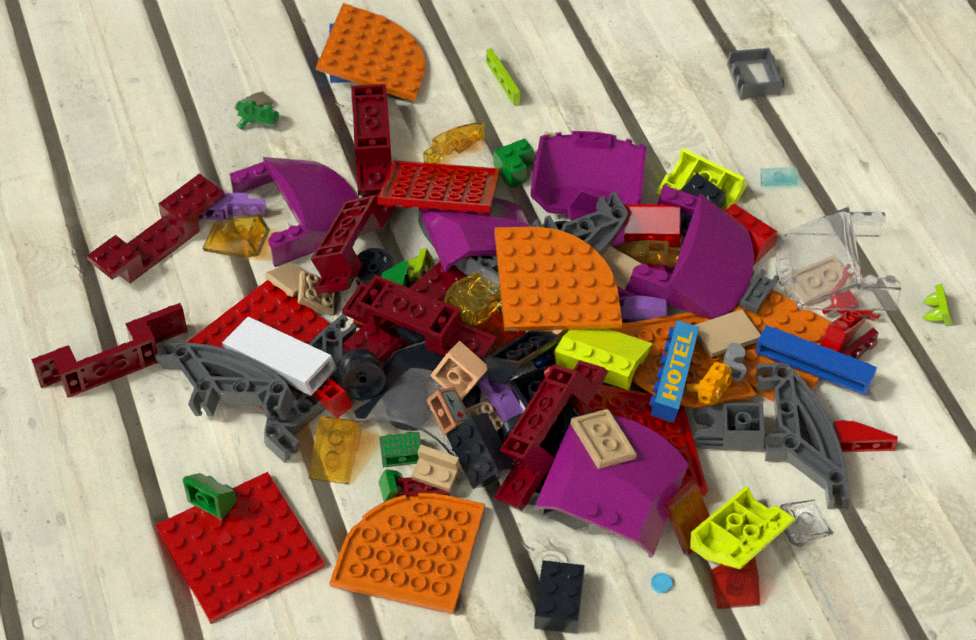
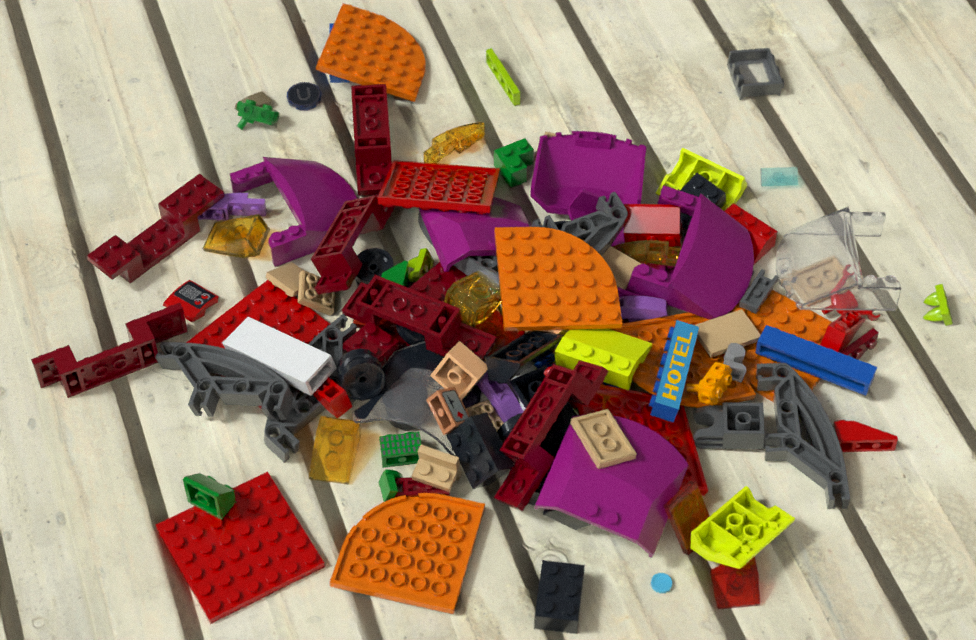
(193, 300): none -> slope
(304, 96): none -> tile
(808, 522): clear slope -> none

